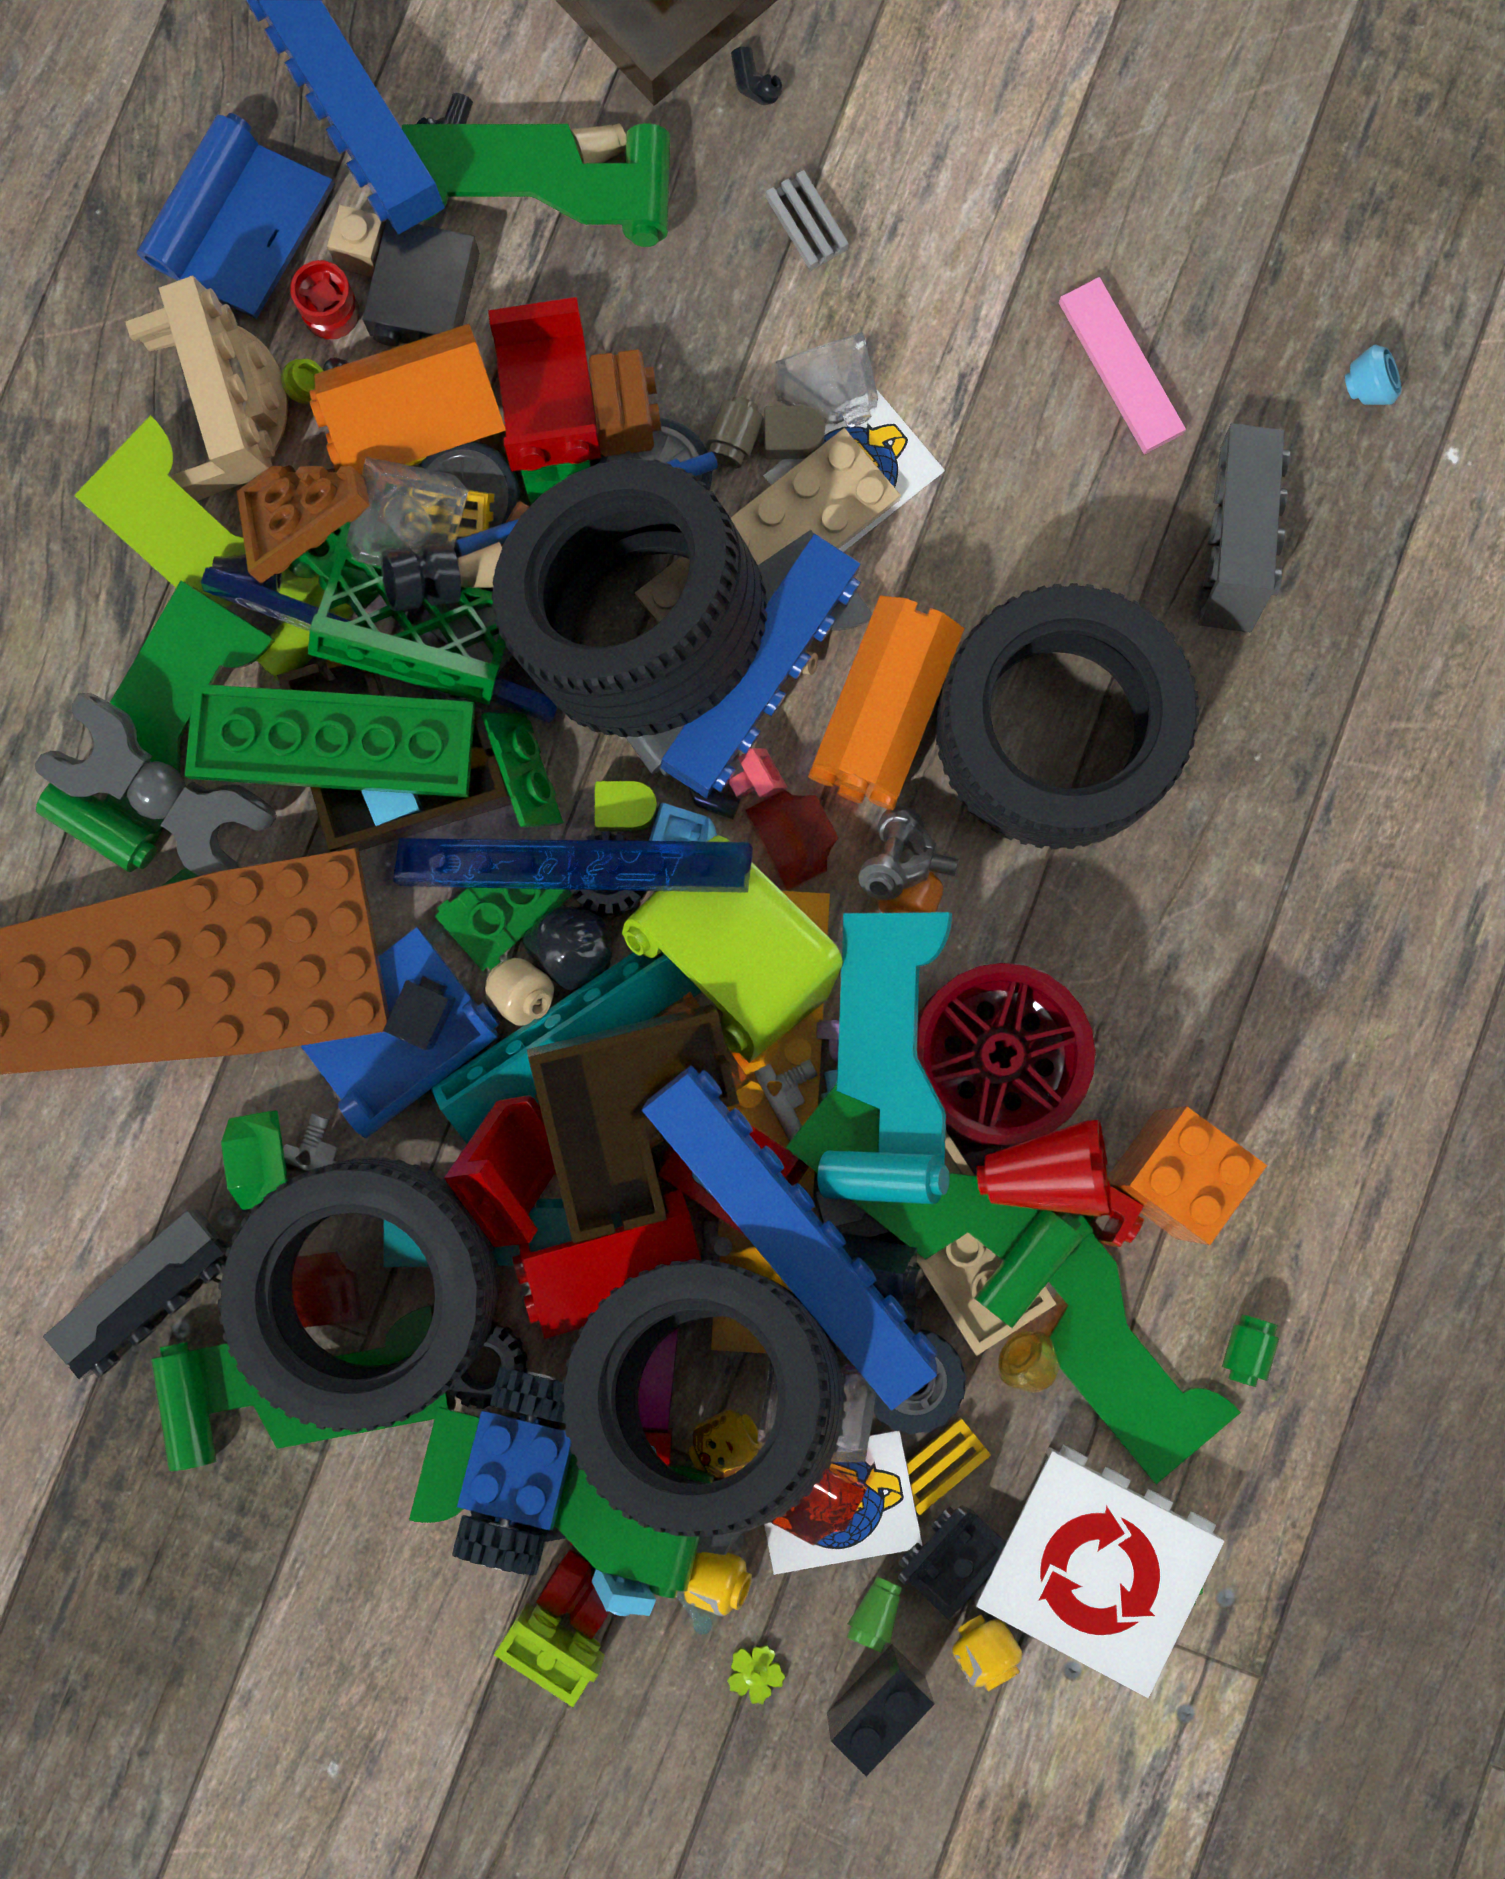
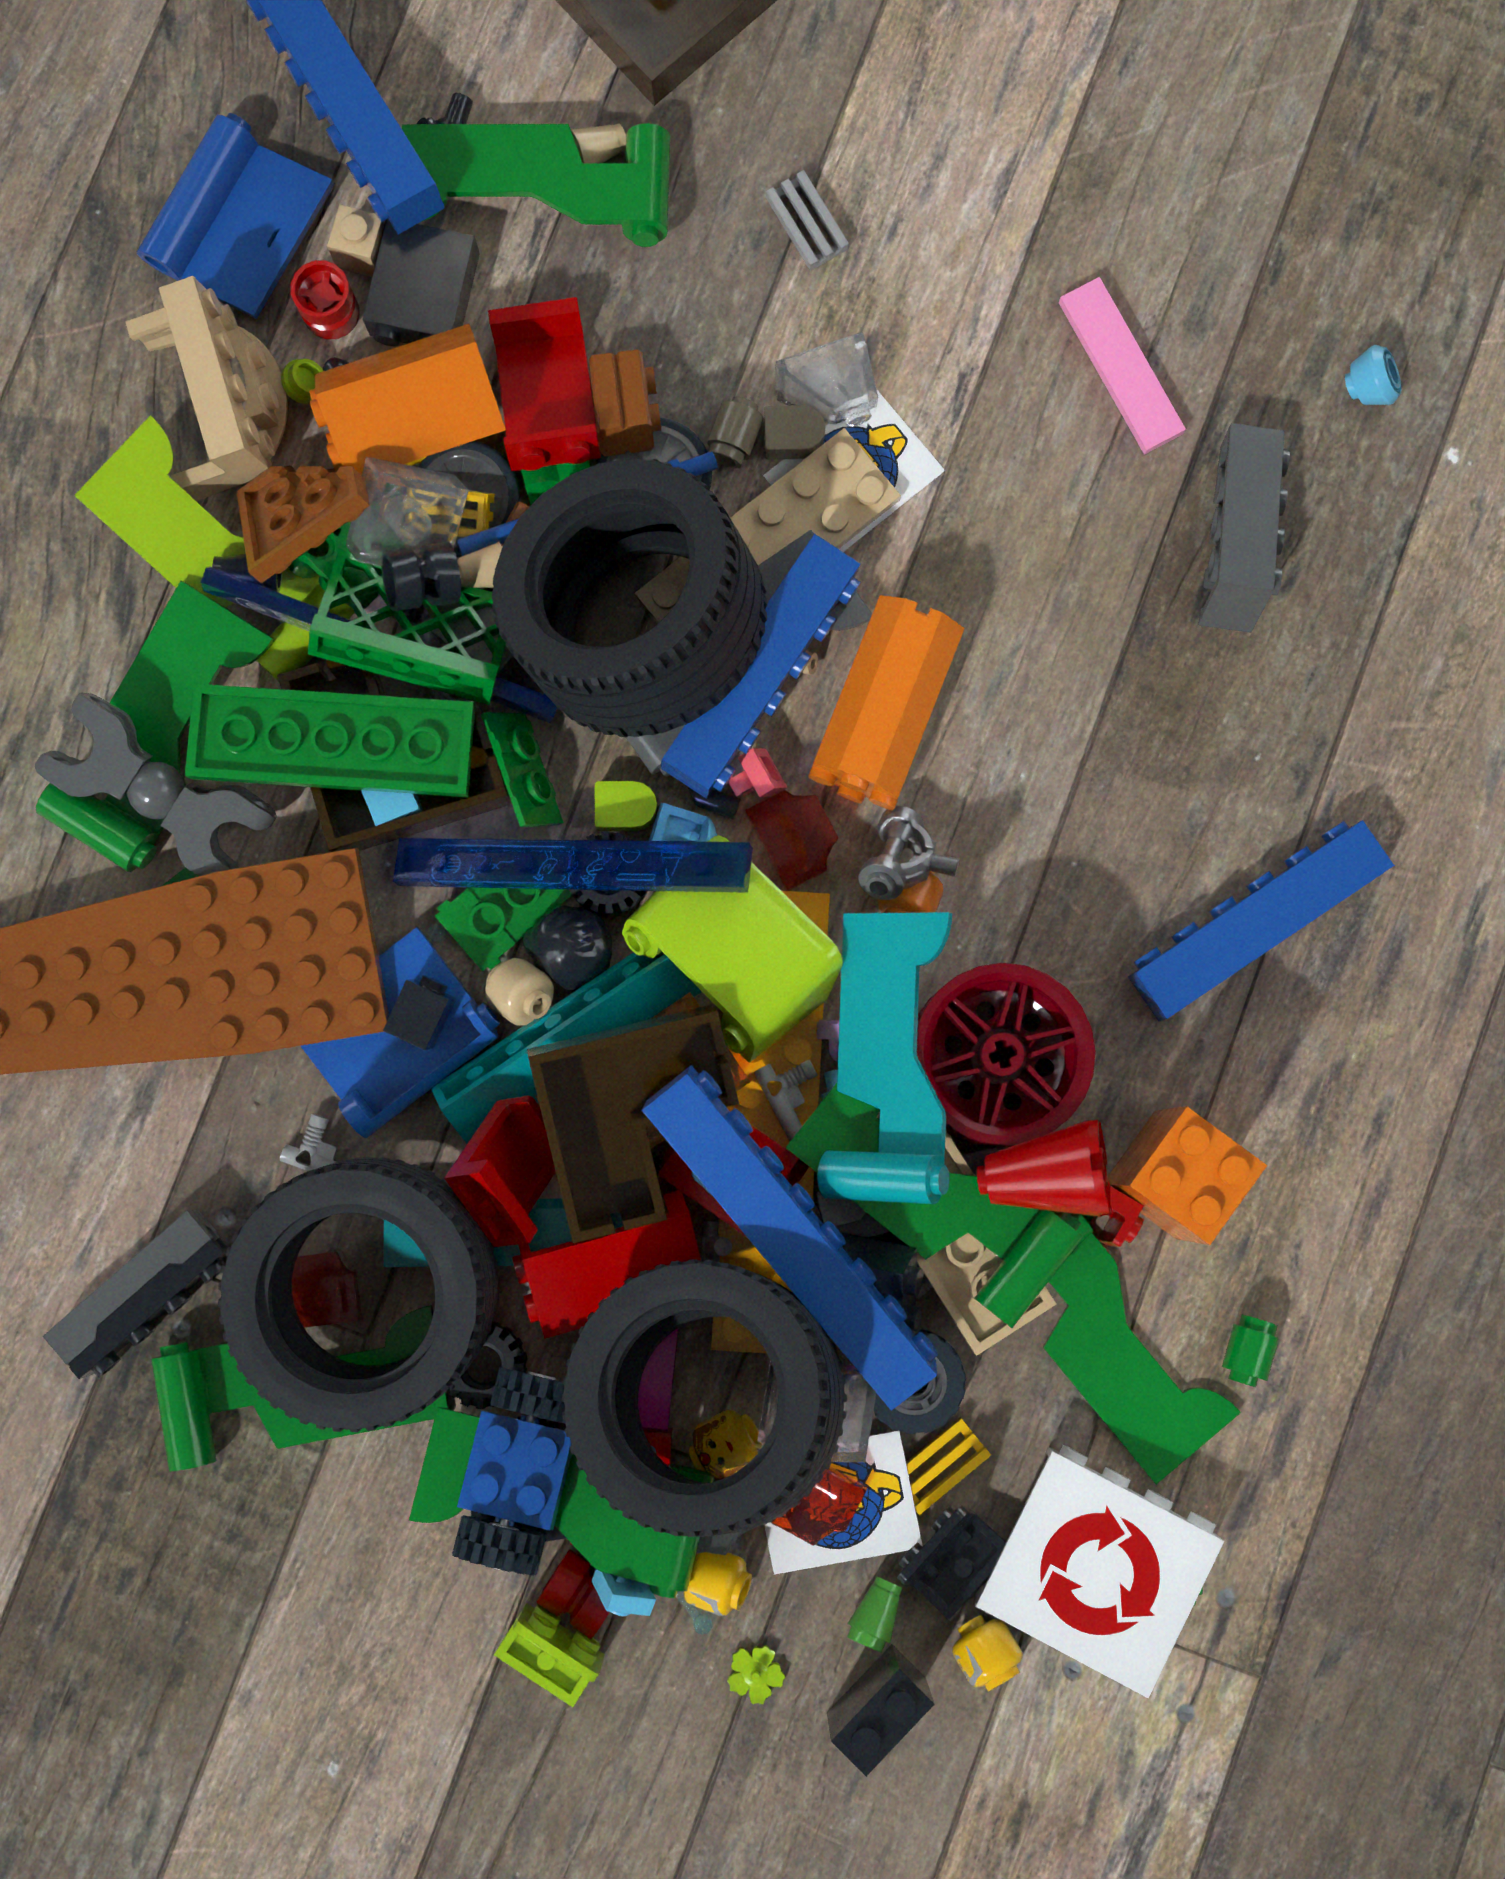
(253, 1157): green slope -> none
(752, 84): black arm -> none
(1028, 1362): clear yellow cone -> none
(1121, 641): black tyre -> none
(1260, 920): none -> blue brick

